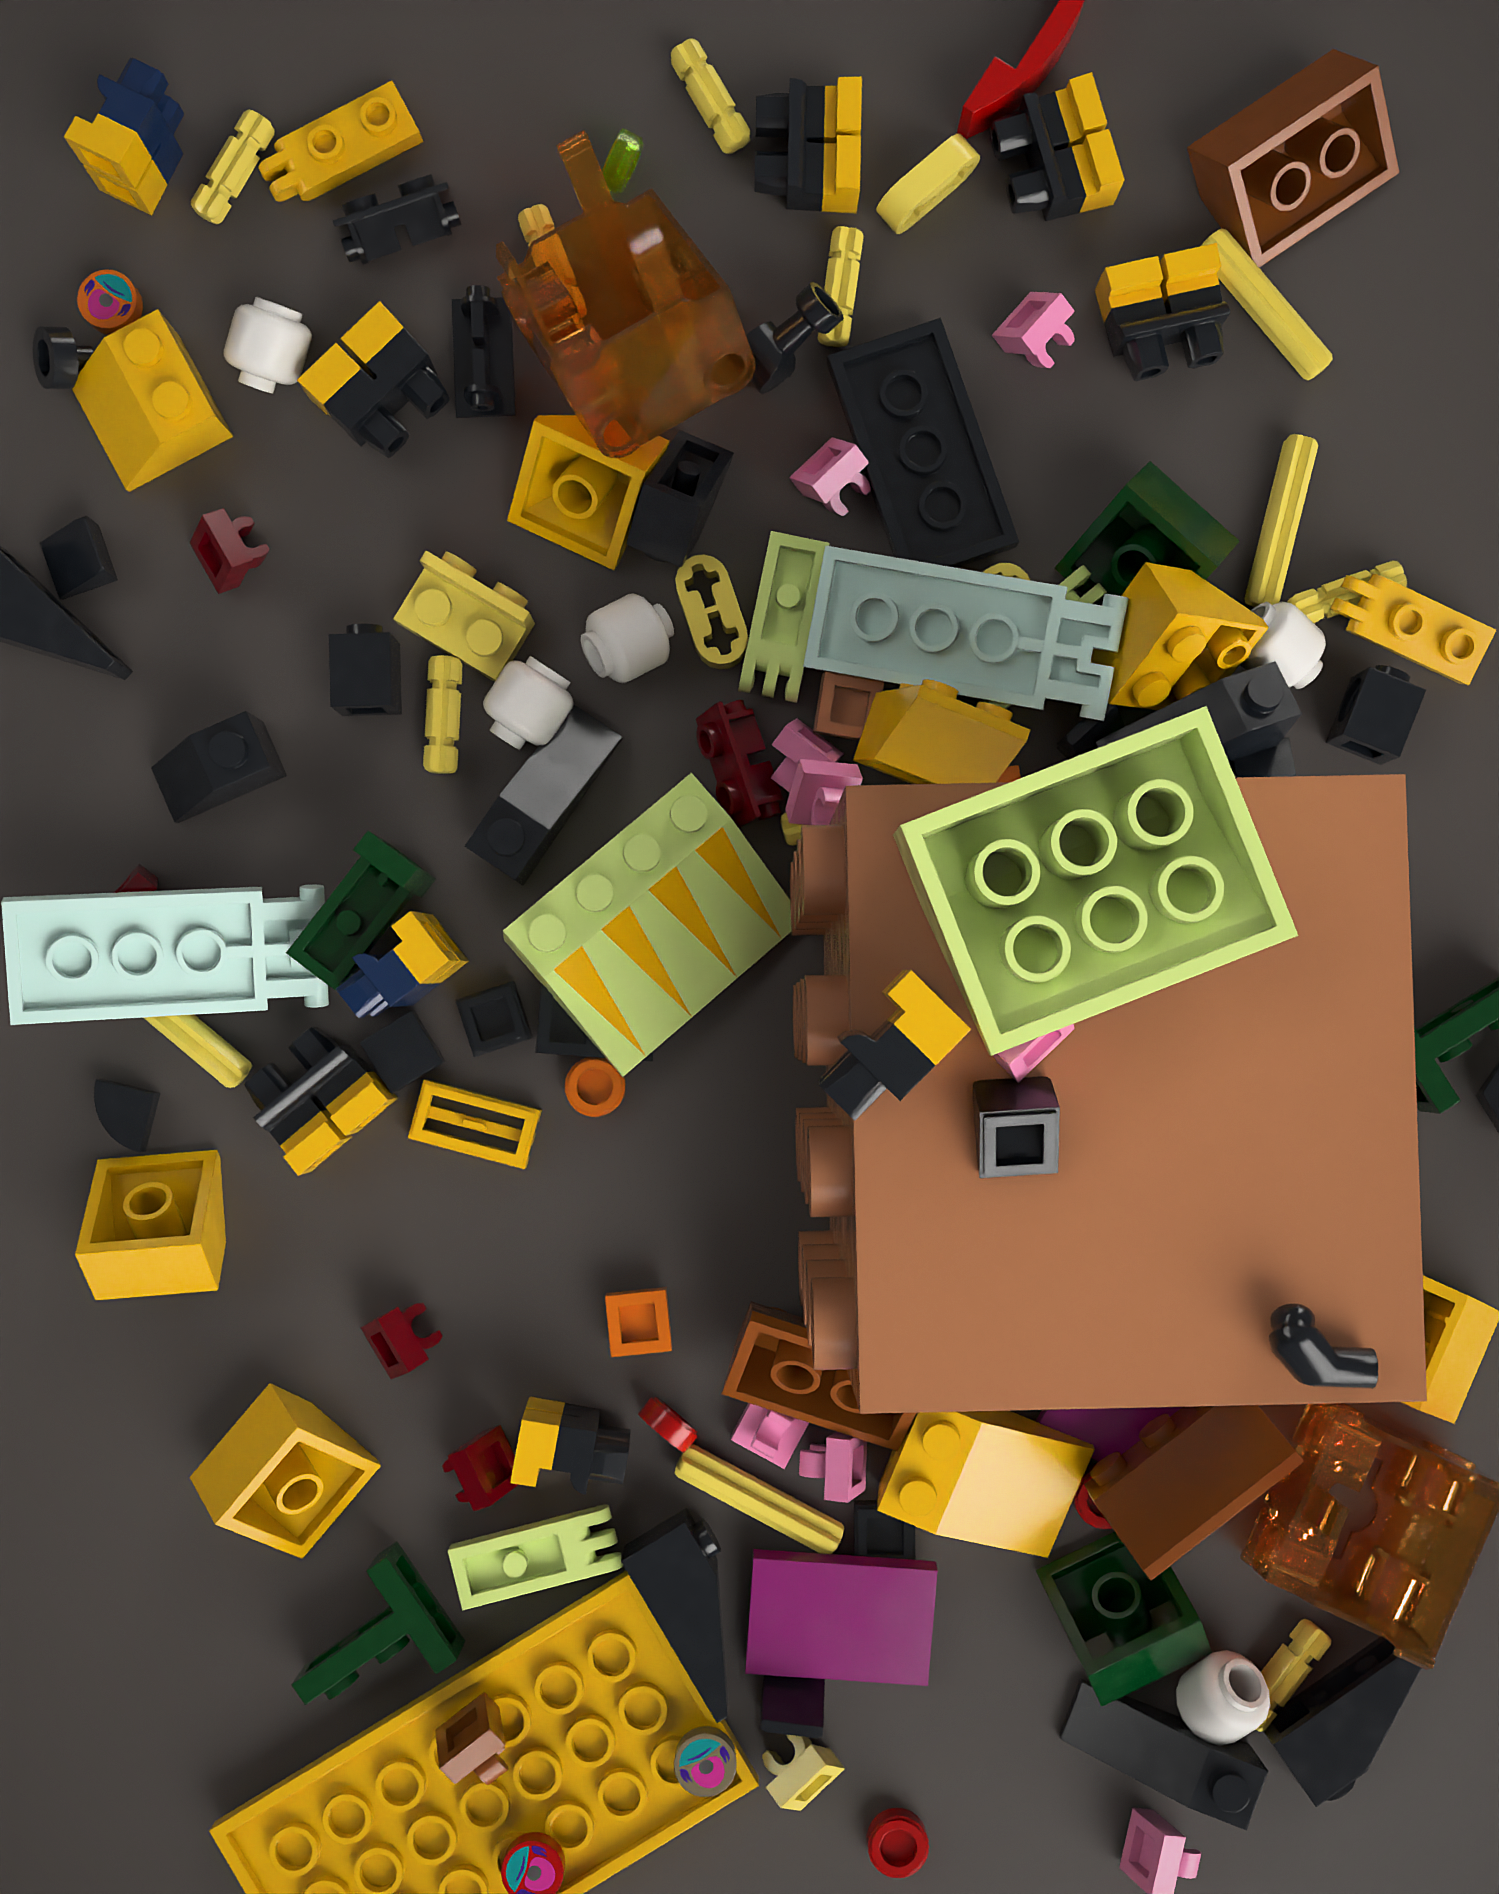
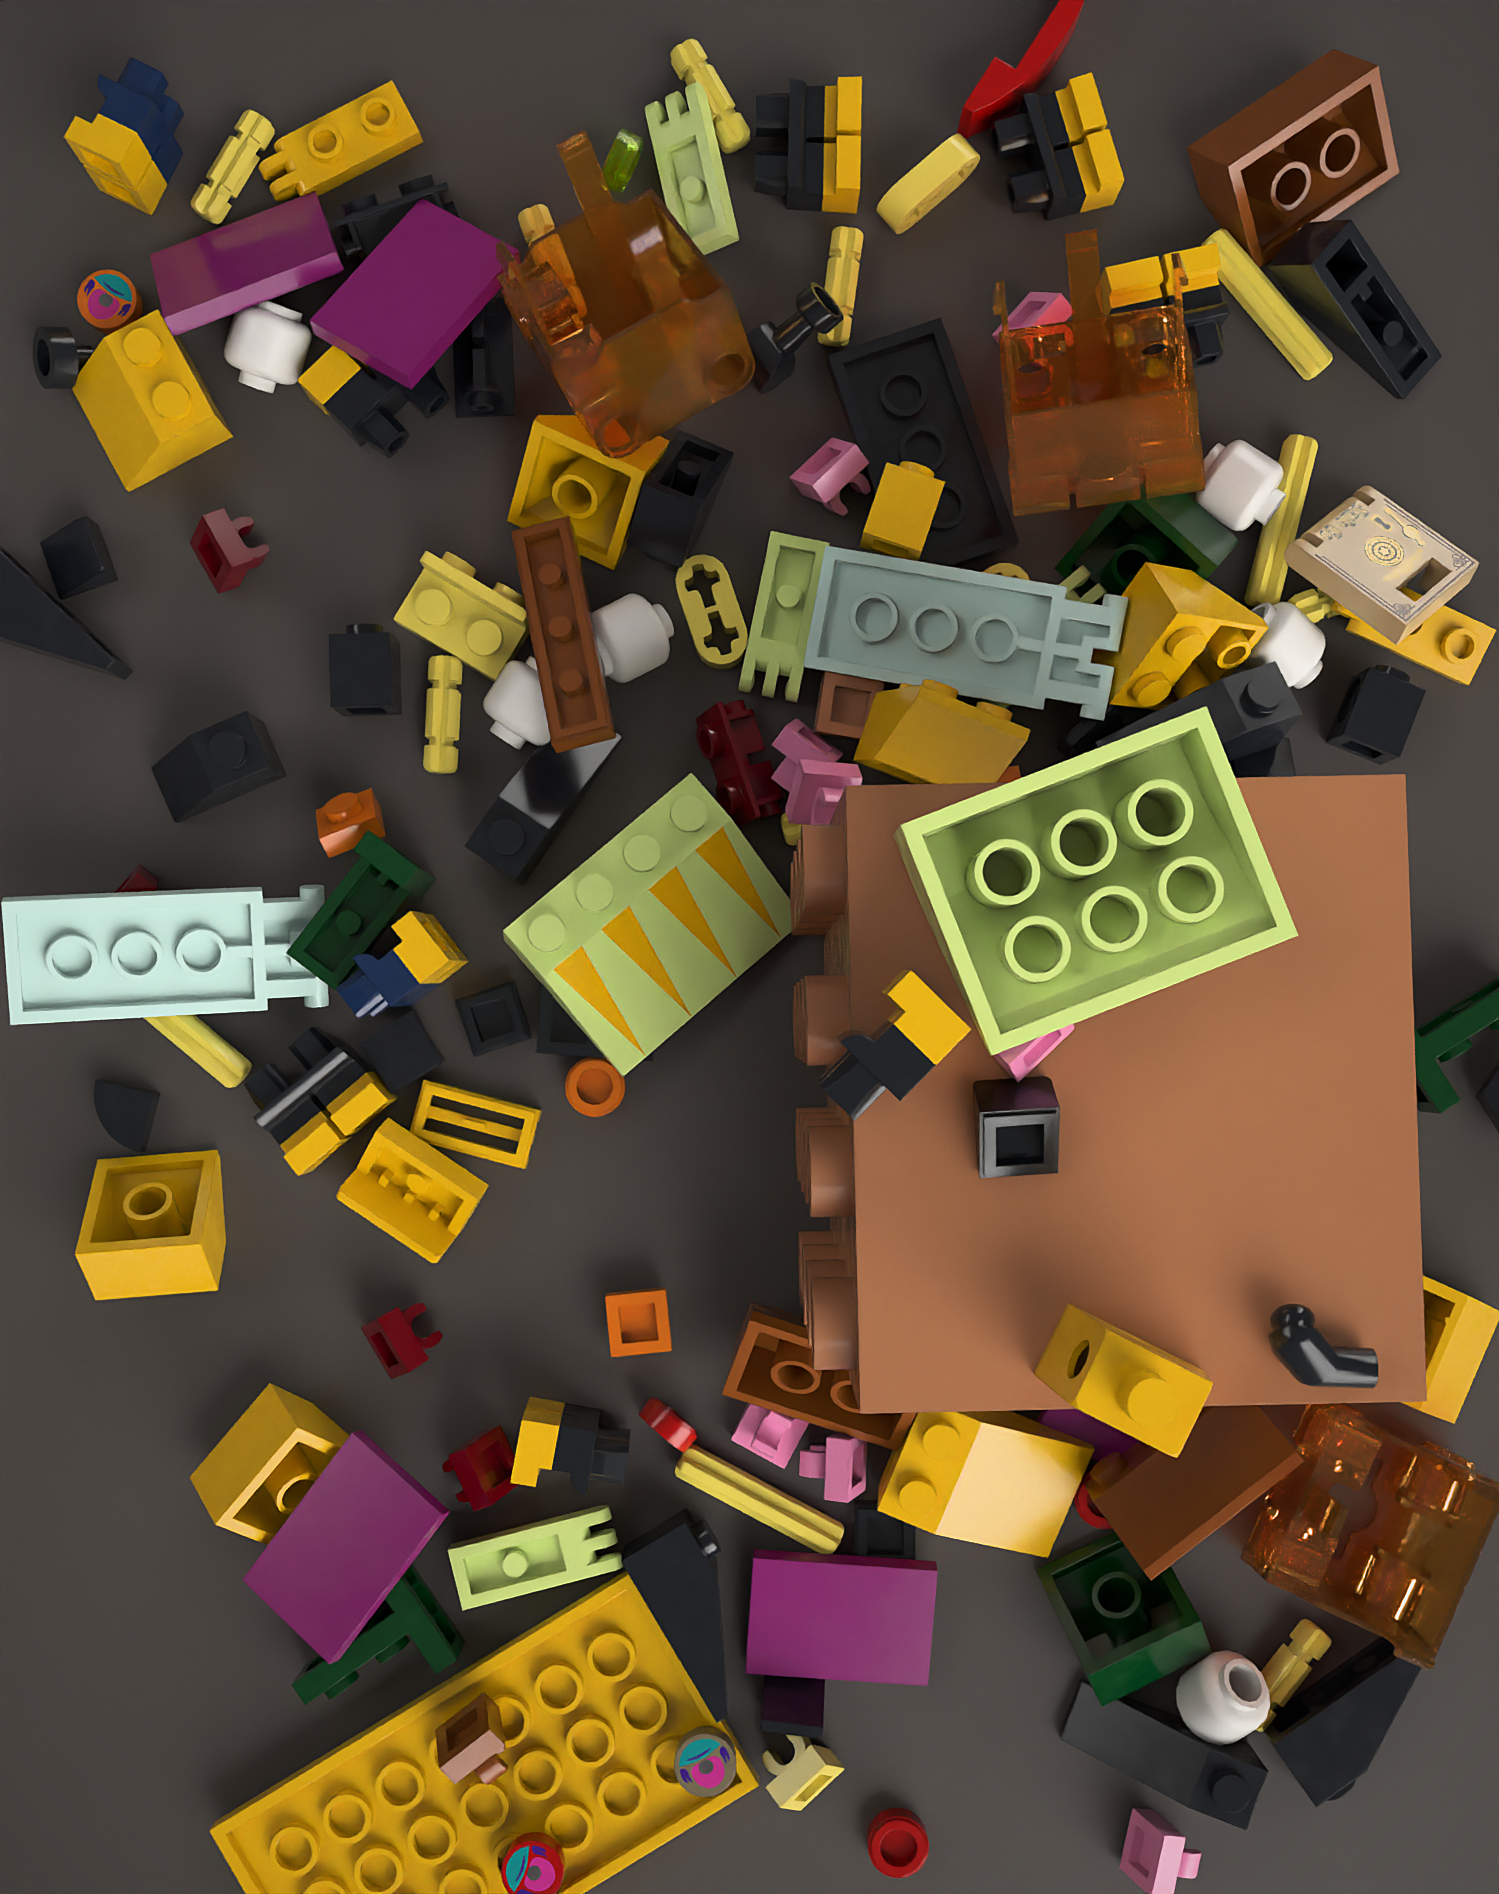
(244, 263): none -> magenta tile
(345, 1546): none -> magenta tile
(347, 819): none -> orange plate
(412, 1191): none -> yellow bracket
(413, 294): none -> magenta tile
(563, 635): none -> dark orange tile
(692, 168): none -> yellowish green hinge
(902, 511): none -> yellow brick
(1099, 407): none -> clear orange piece
(1124, 1380): none -> yellow torso
(1240, 485): none -> white head
(1355, 303): none -> black slope
(1370, 552): none -> tan container

